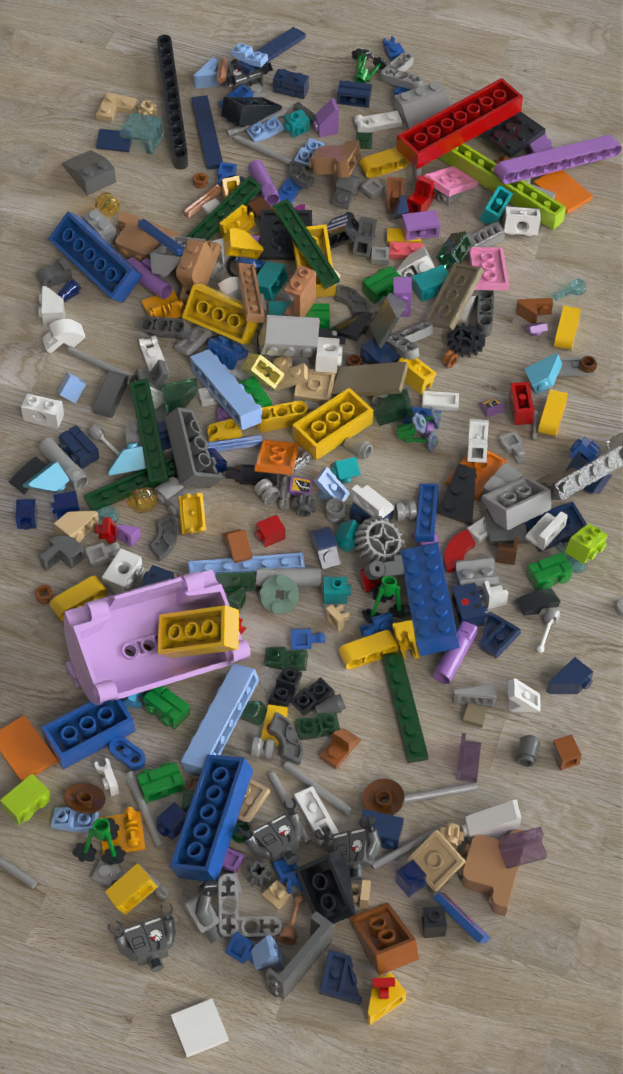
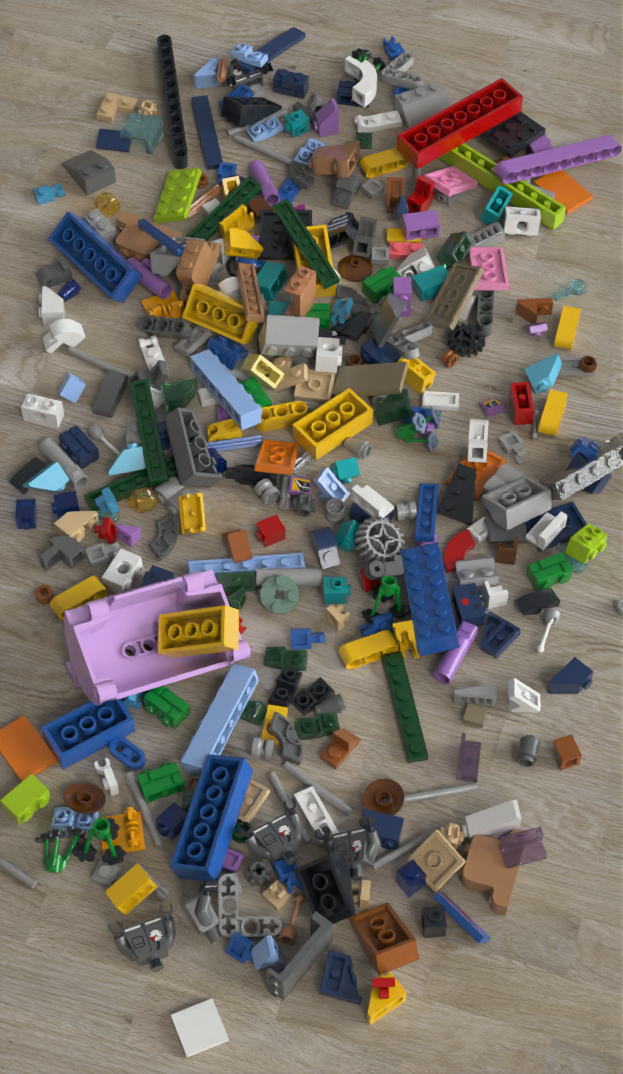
(46, 194): none -> dark azure plate
(54, 862): none -> plant
(107, 502): none -> dark azure tile
(177, 195): none -> lime plate
(316, 103): none -> light grey cone
(340, 309): none -> dark azure plate
(355, 268): none -> reddish brown dish
(366, 89): none -> white arch

